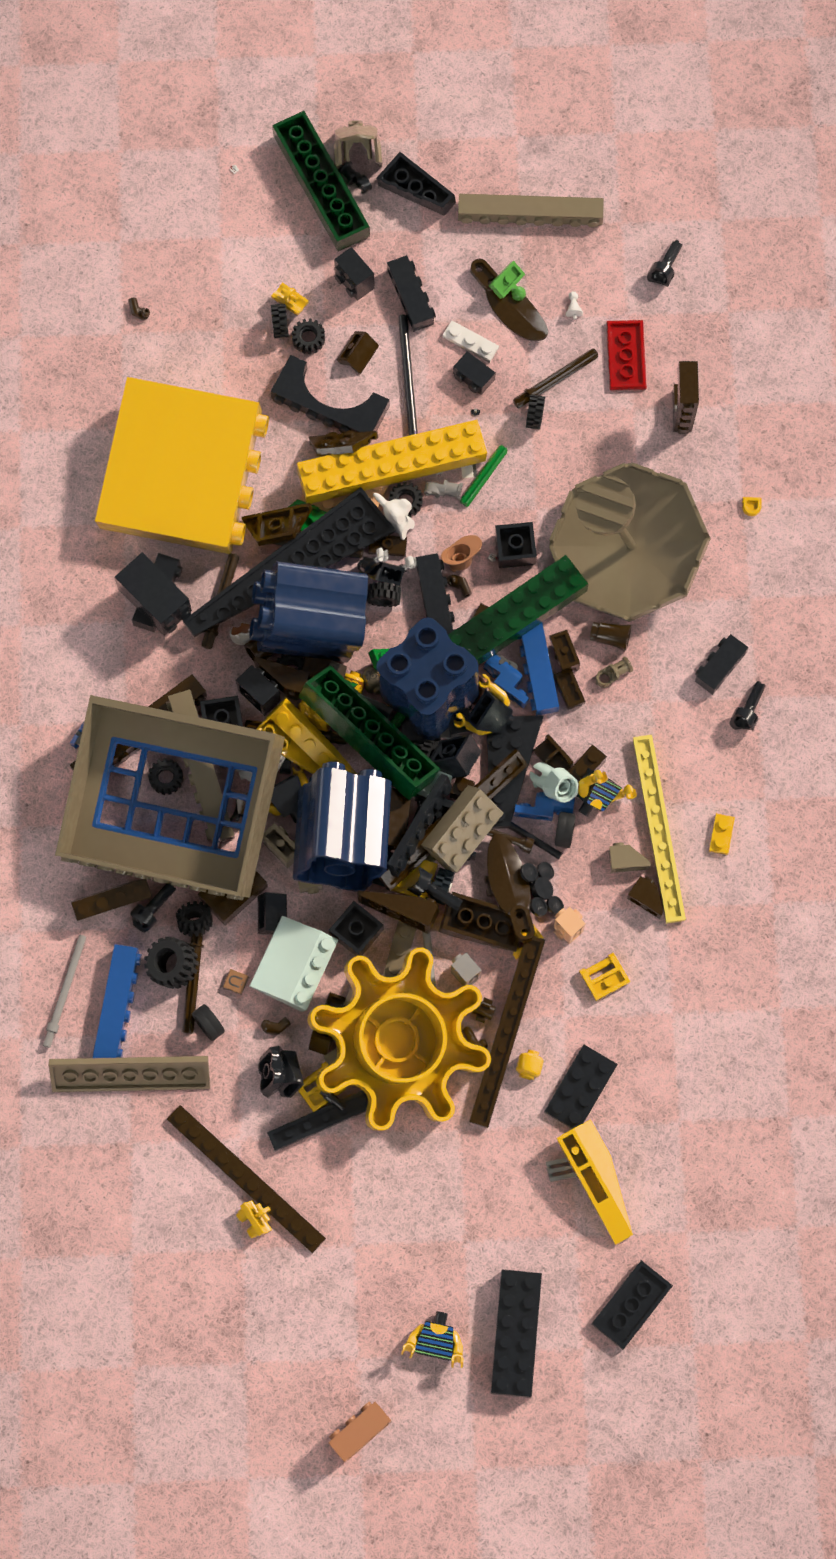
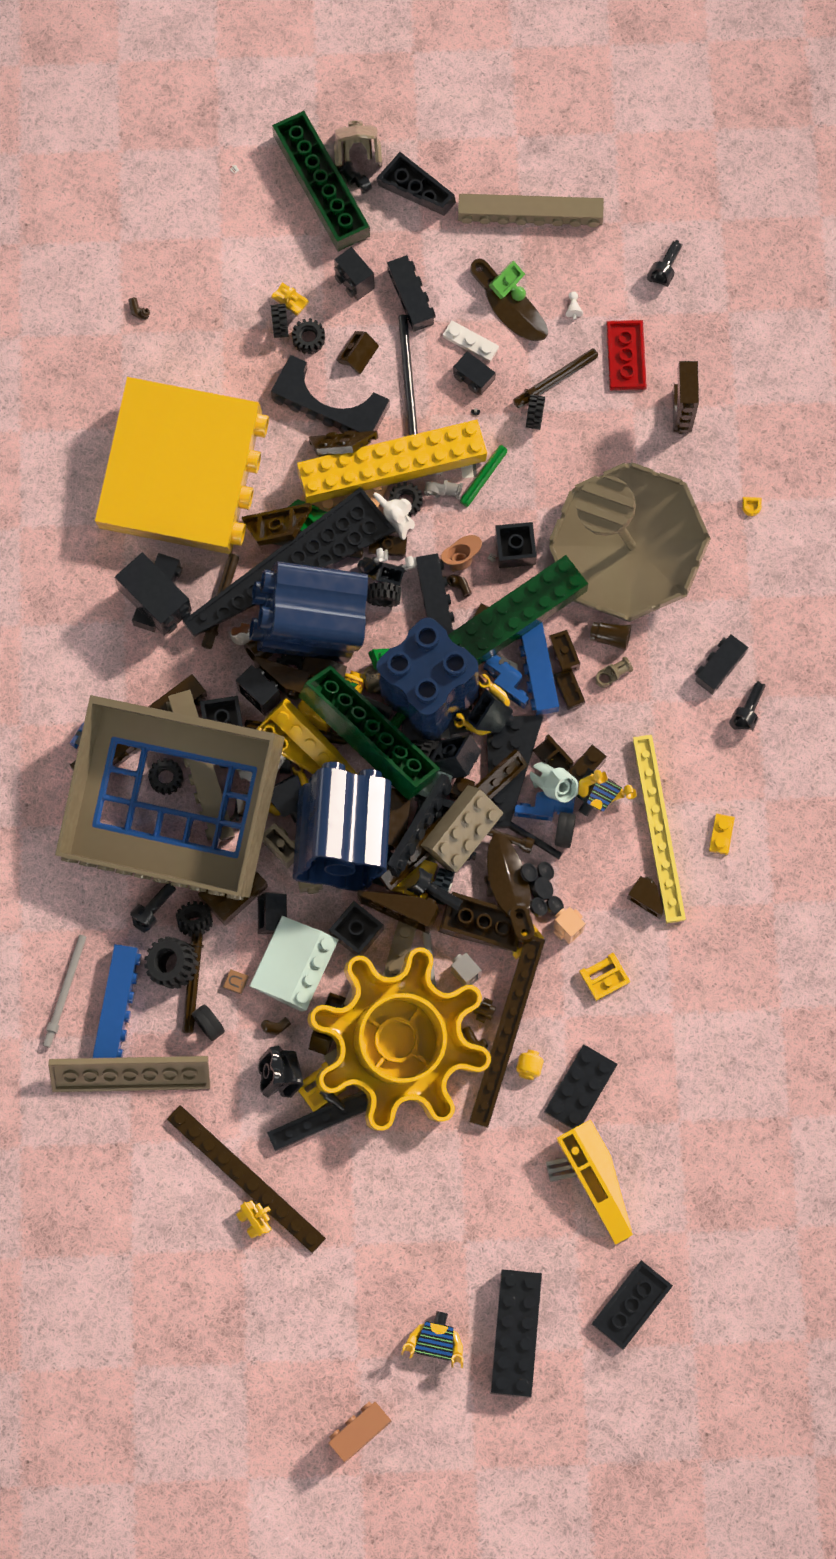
(111, 899): dark brown brick -> none
(626, 858): dark tan slope -> none

